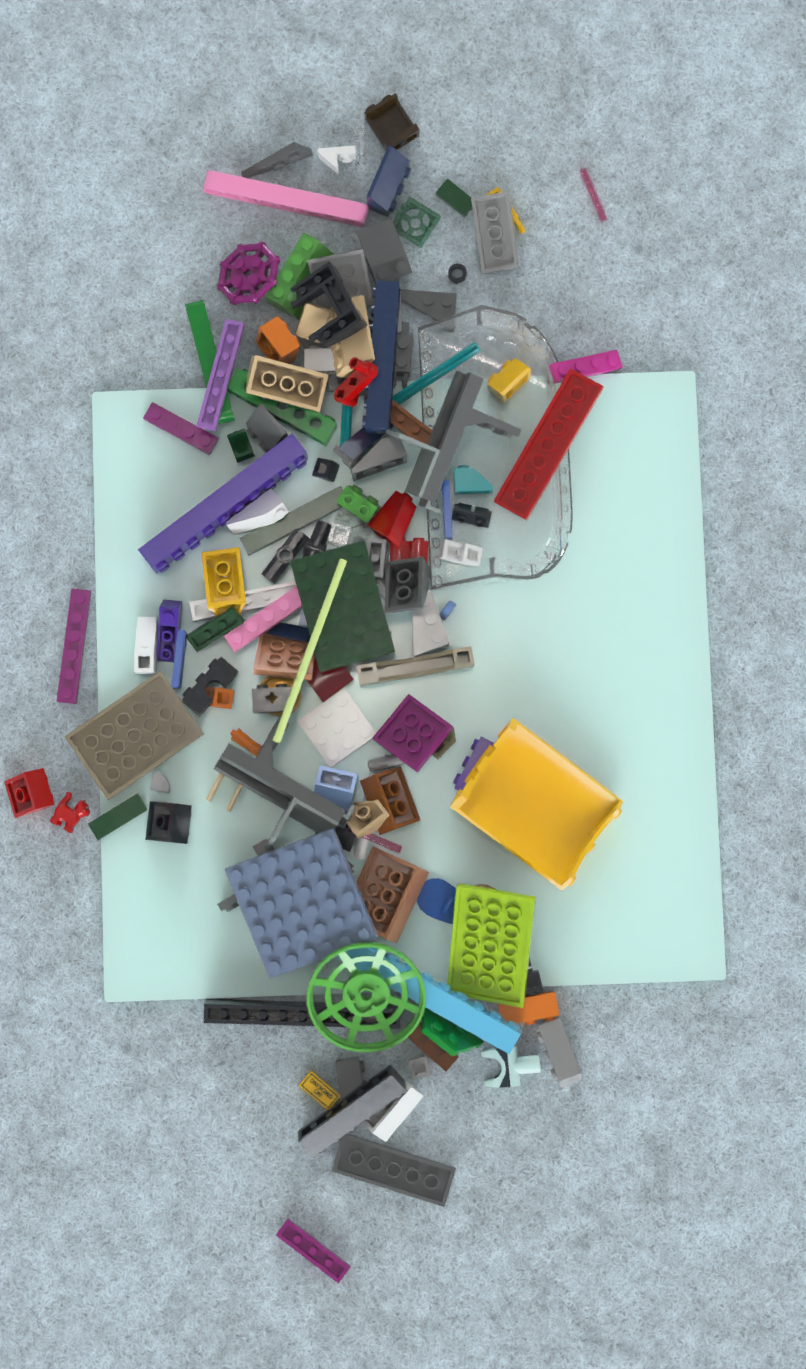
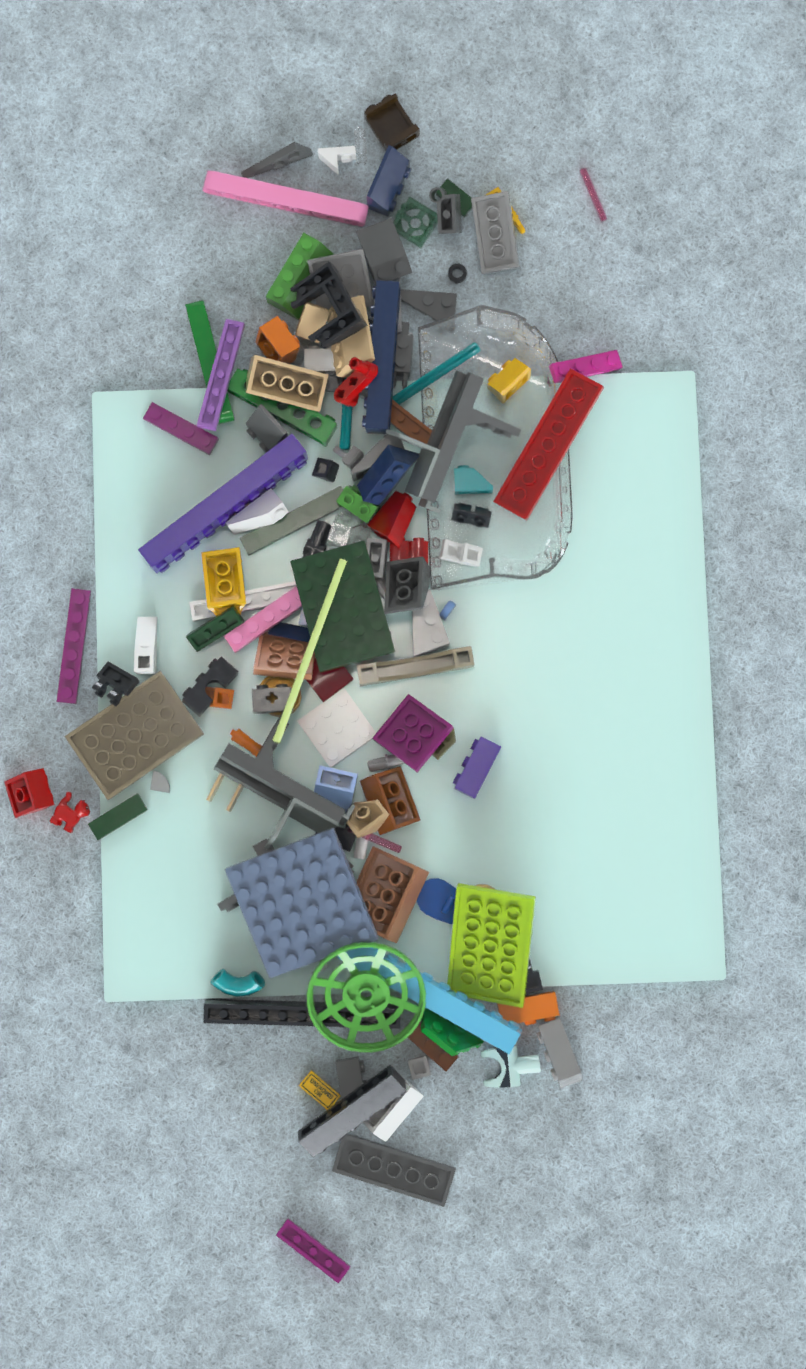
(116, 678): none -> black plate
(168, 822): black slope -> none
(169, 624): dark purple slope -> none
(179, 659): tile -> none
(238, 985): none -> teal cylinder
(240, 445): dark green bracket -> none
(241, 267): magenta plate -> none
(293, 546): black piece -> none
(359, 442): dark blue sticker -> none
(386, 474): none -> dark blue slope
(447, 211): none -> dark grey hinge
(447, 510): tile -> none
(536, 803): yellow panel -> none

